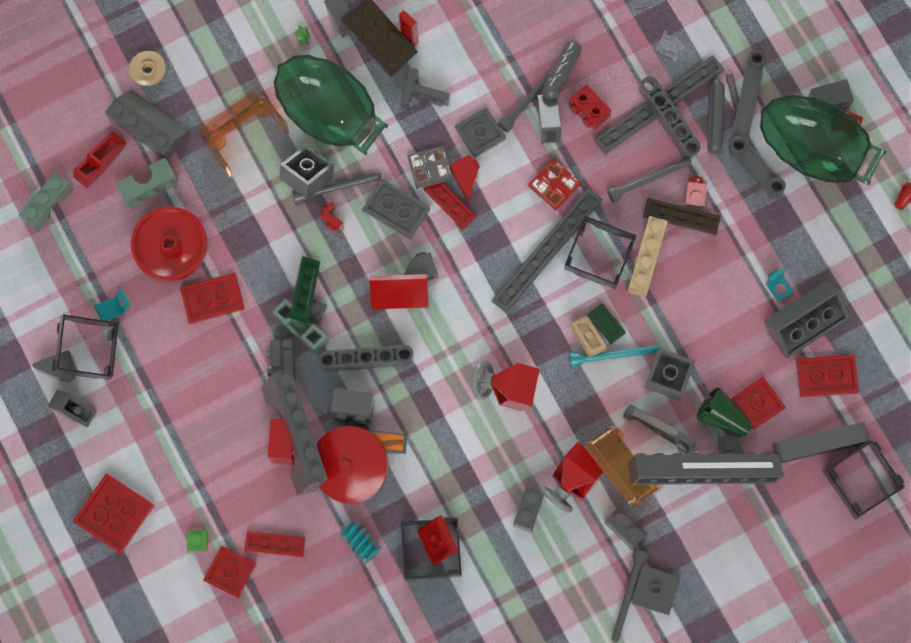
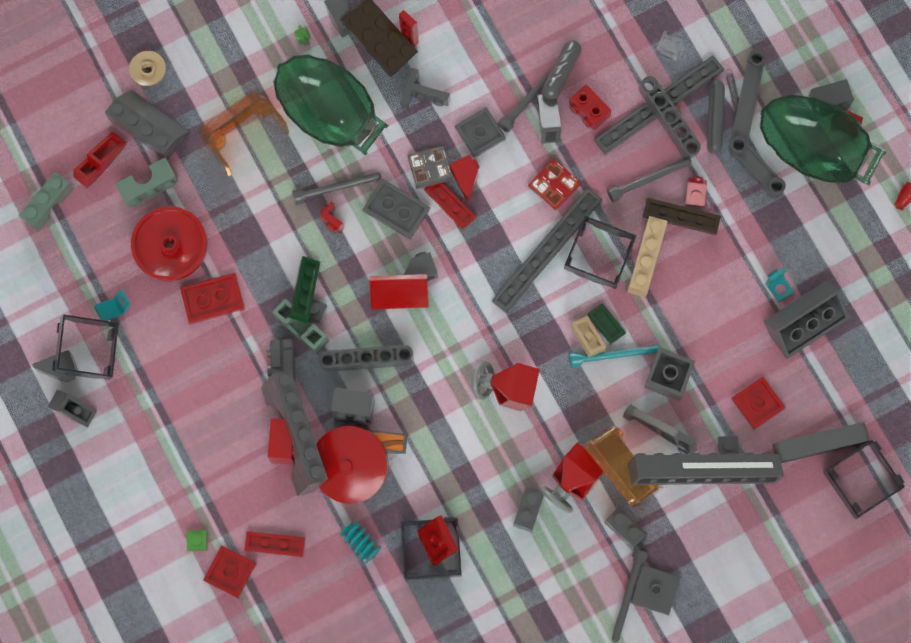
(113, 513): red plate -> none
(306, 171): dark grey brick -> none
(723, 414): dark green cone -> none
(827, 376): red tile -> none

